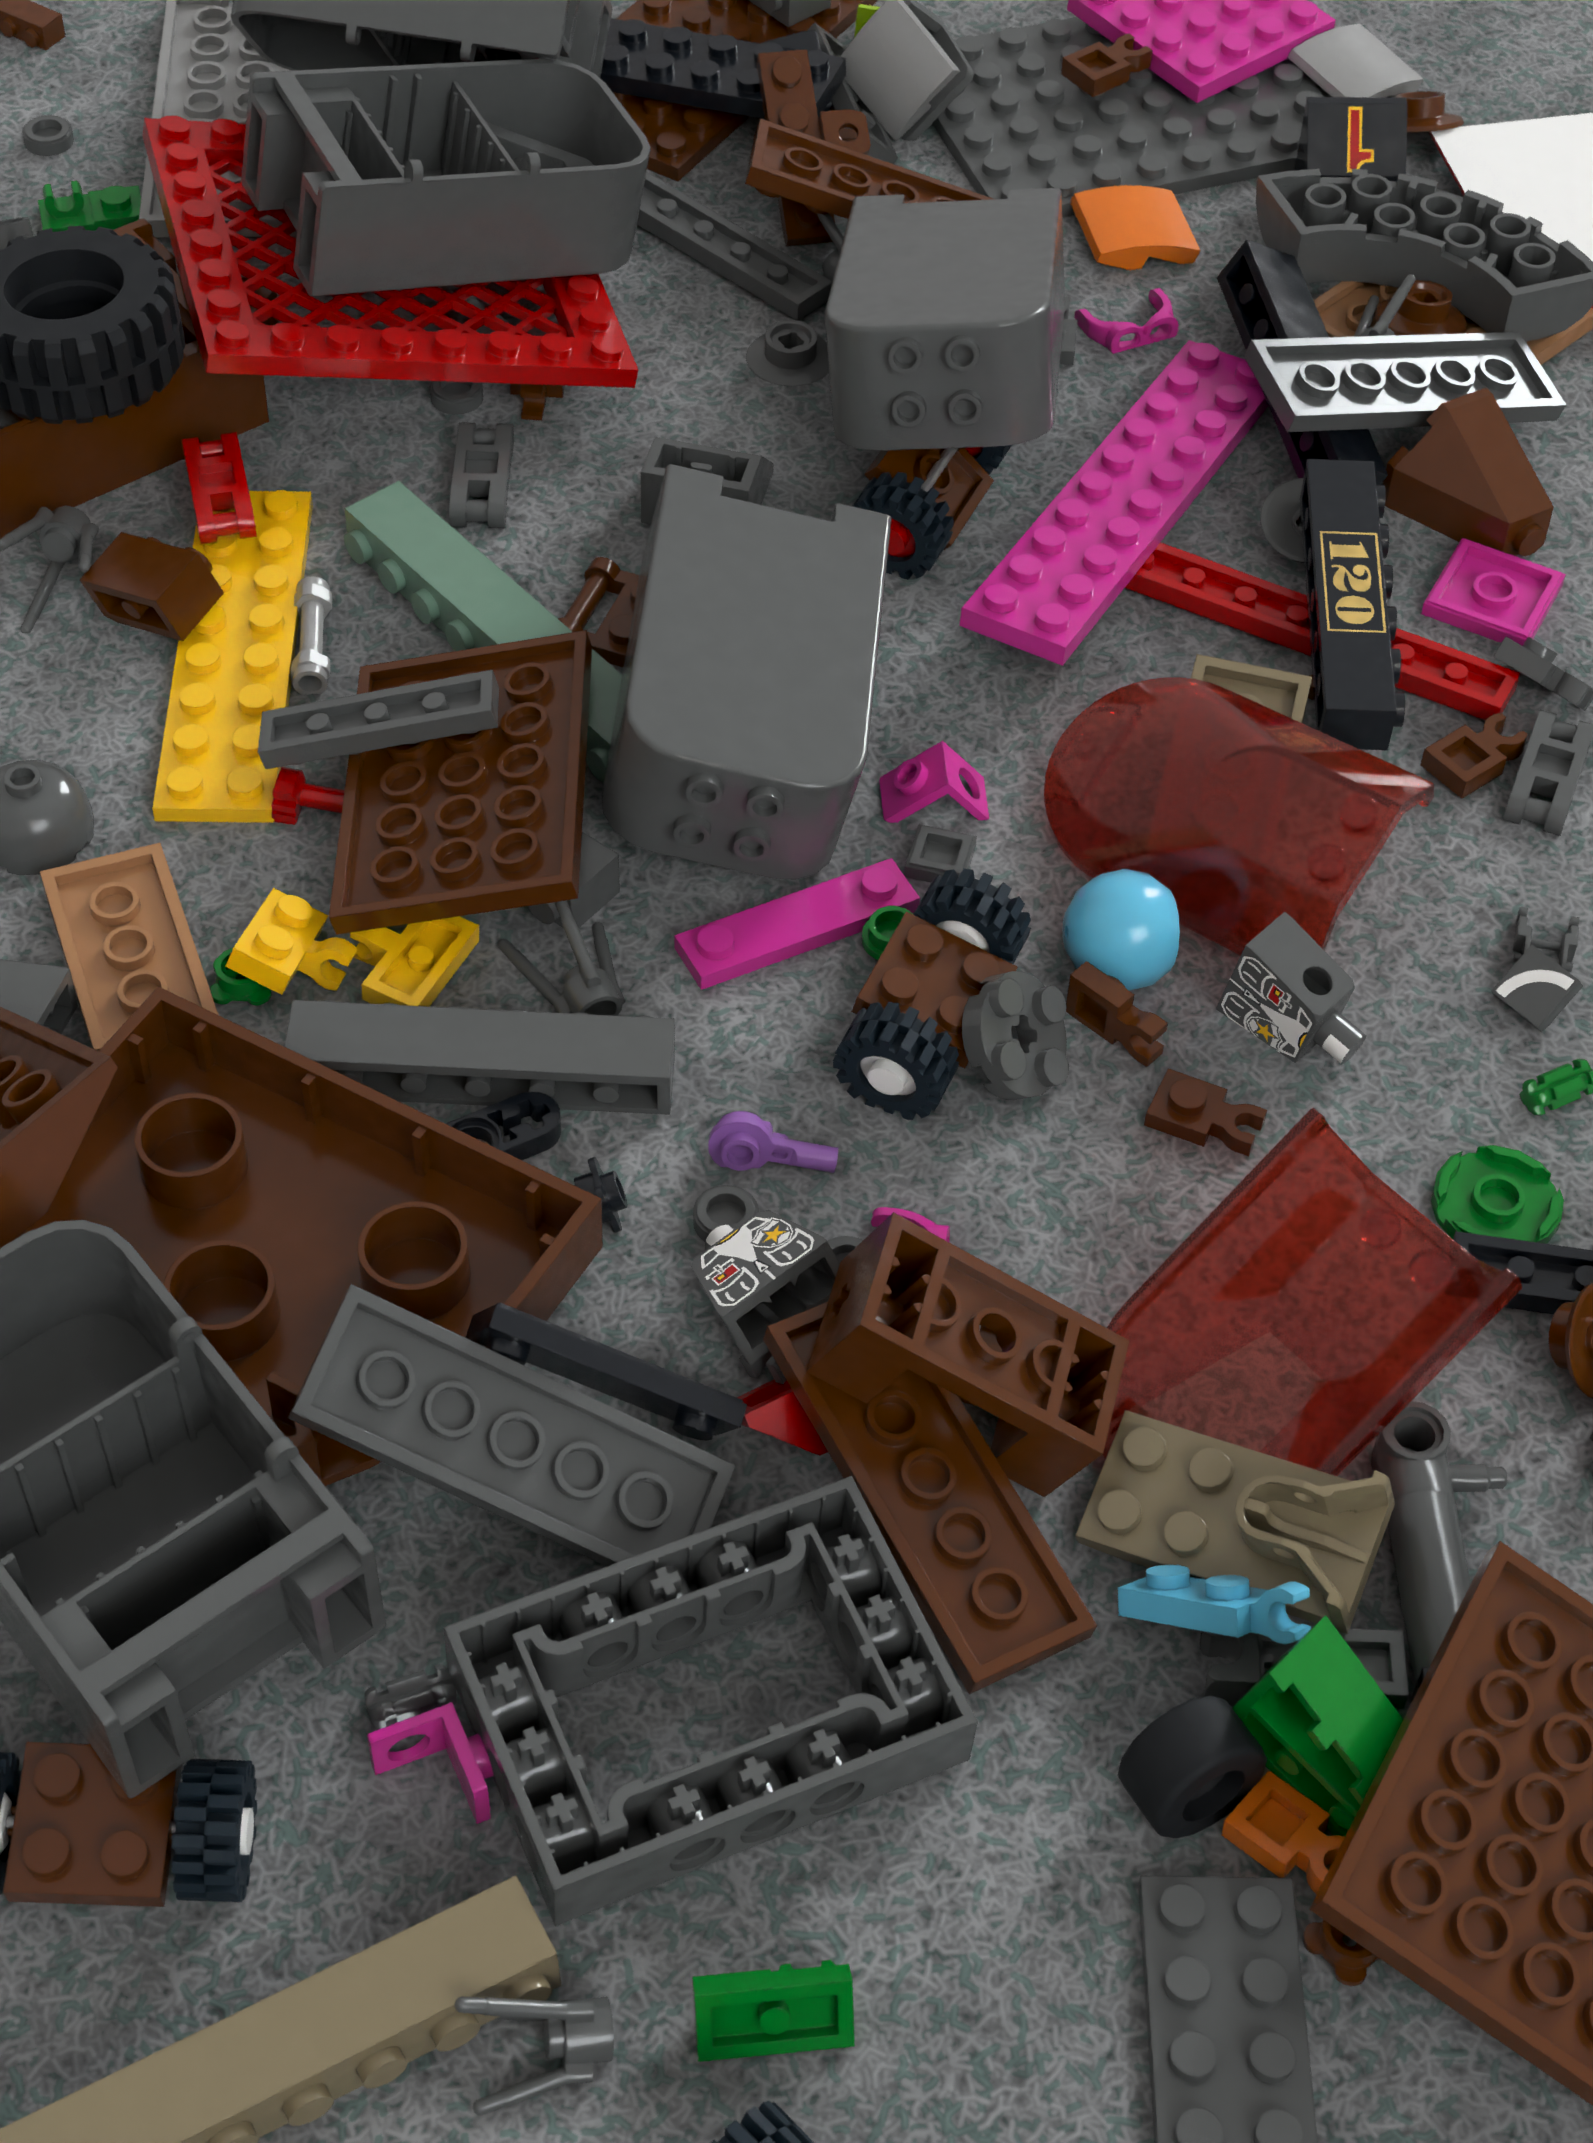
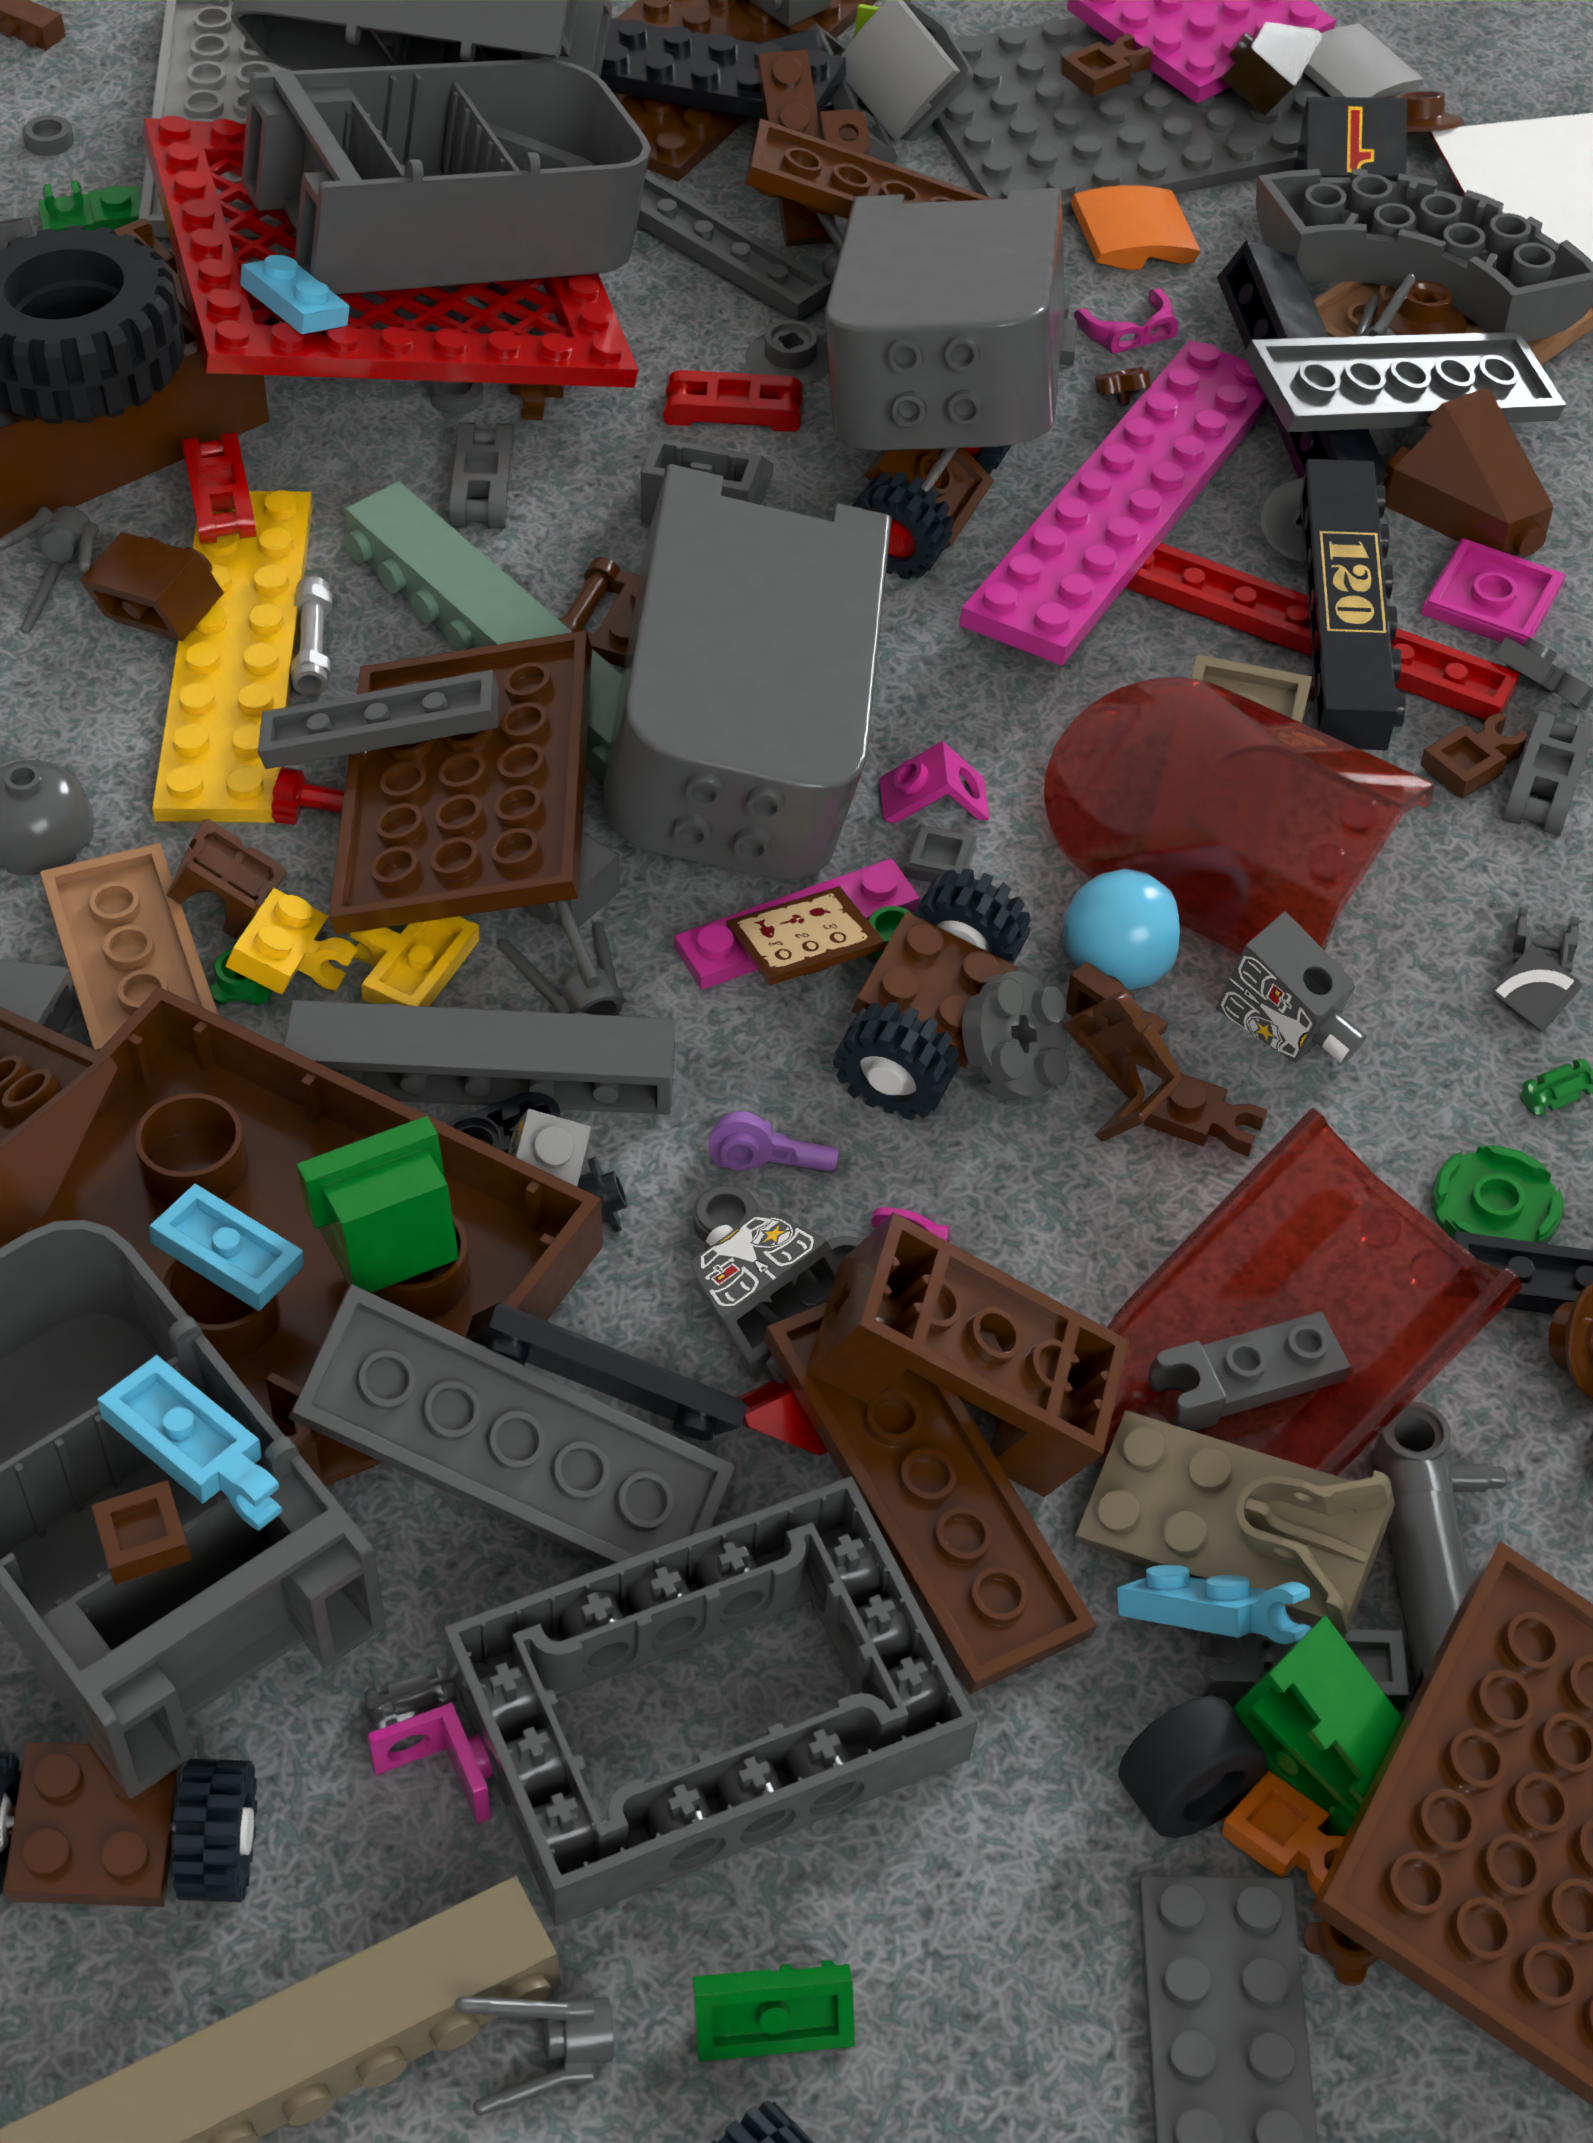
(141, 1532): none -> reddish brown plate
(191, 1439): none -> medium azure plate
(224, 867): none -> reddish brown piece
(226, 1247): none -> medium azure plate
(294, 294): none -> medium azure plate
(383, 1205): none -> green plate
(551, 1144): none -> light grey brick
(733, 399): none -> red plate
(805, 935): none -> piece
(1117, 1042): none -> reddish brown piece
(1122, 382): none -> reddish brown piece
(1249, 1369): none -> dark grey plate
(1270, 62): none -> slope

